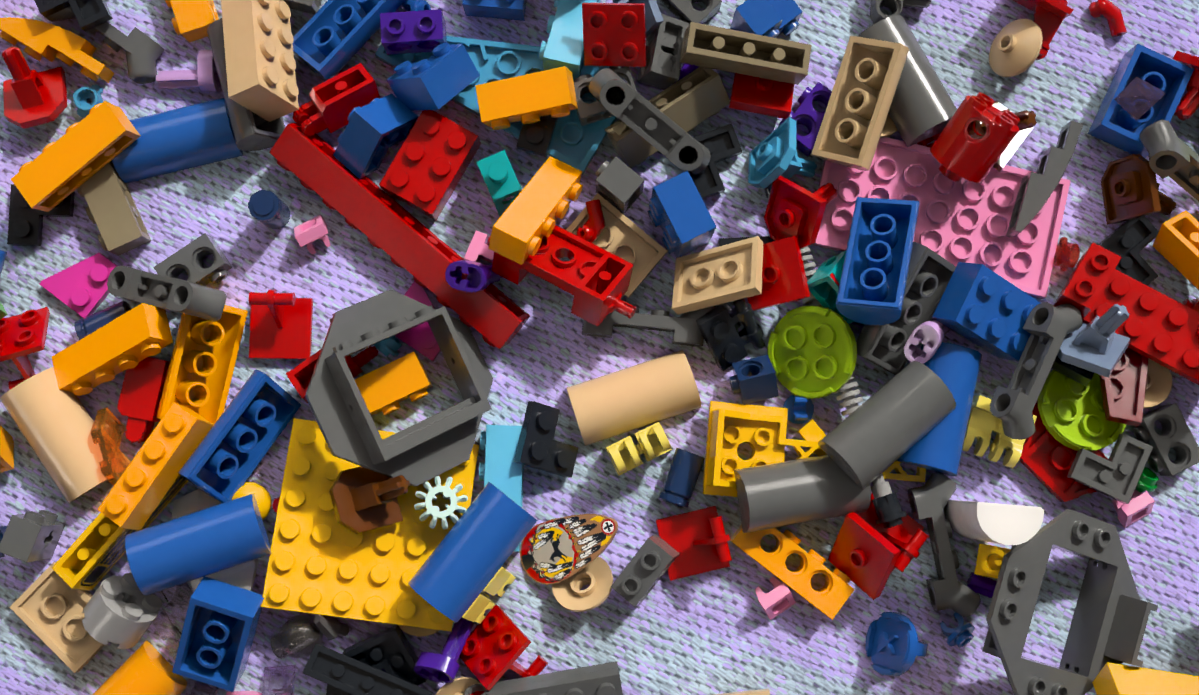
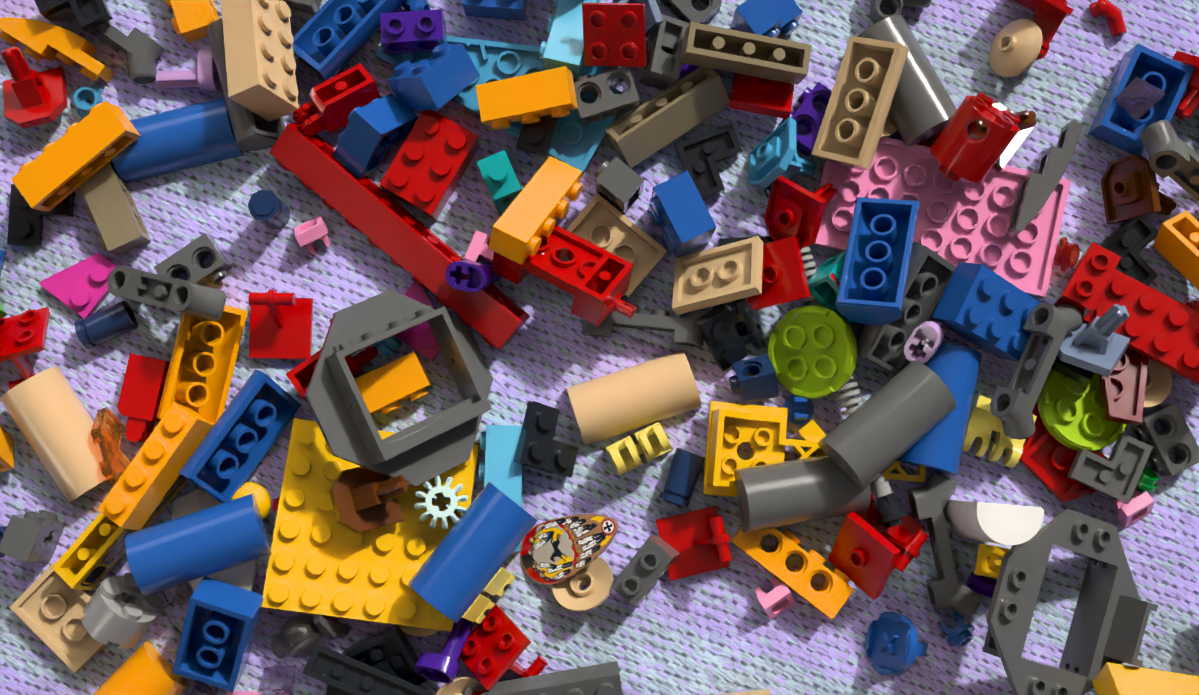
(112, 349): light orange brick -> none
(595, 224): red arm -> none
(649, 122): dark grey plate -> none

